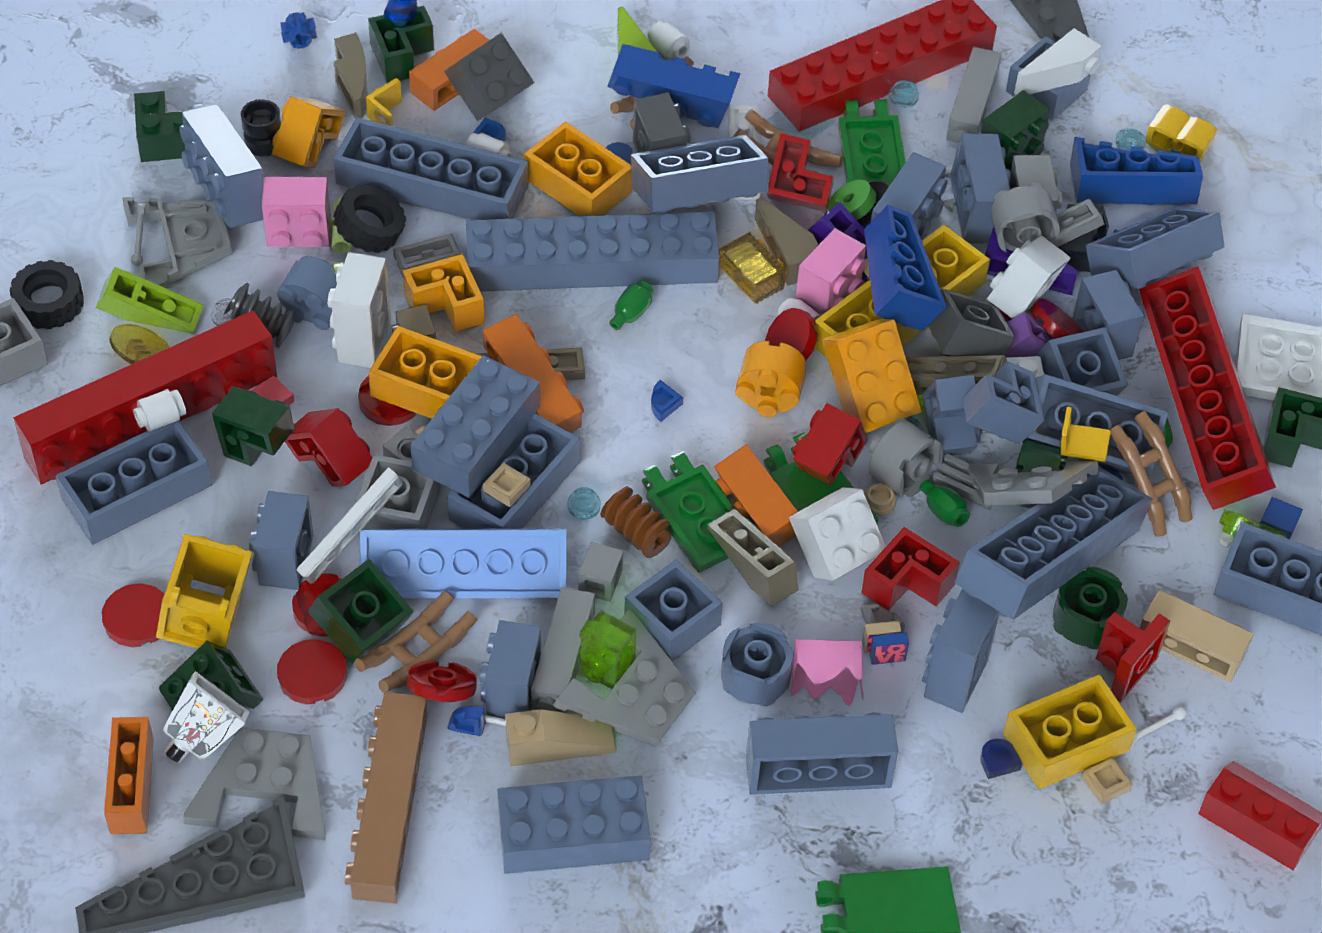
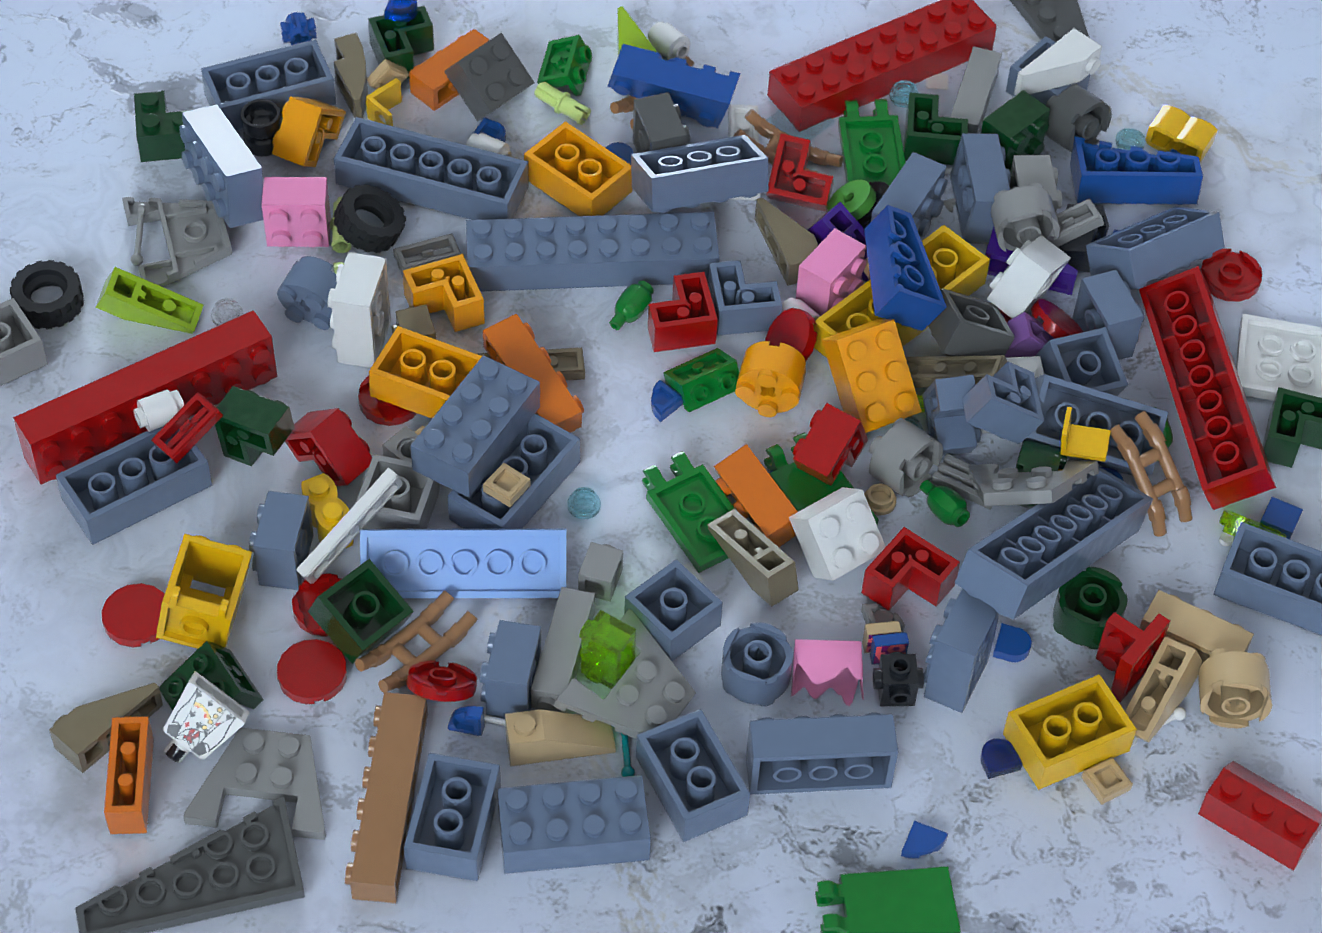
(86, 730): none -> dark tan slope
(135, 342): clear yellow piece -> none
(190, 430): none -> red tile
(271, 76): none -> sand blue brick
(272, 318): dark grey piece -> none
(274, 390): coral tile -> none
(324, 504): none -> yellow brick
(385, 73): none -> tan tile
(452, 817): none -> sand blue brick
(562, 102): none -> yellowish green axle
(566, 63): none -> green bracket
(627, 770): none -> teal hinge
(637, 522): dark orange piece -> none
(685, 320): none -> red brick
(692, 775): none -> sand blue brick
(704, 378): none -> green bracket
(741, 305): none -> sand blue brick
(752, 267): clear yellow brick -> none
(898, 679): none -> black brick
(923, 841): none -> blue tile
(929, 134): none -> dark green brick
(1012, 644): none -> blue tile
(1078, 115): none -> dark grey brick
(1163, 687): none -> tan slope
(1232, 275): none -> red tile
(1234, 688): none -> tan brick

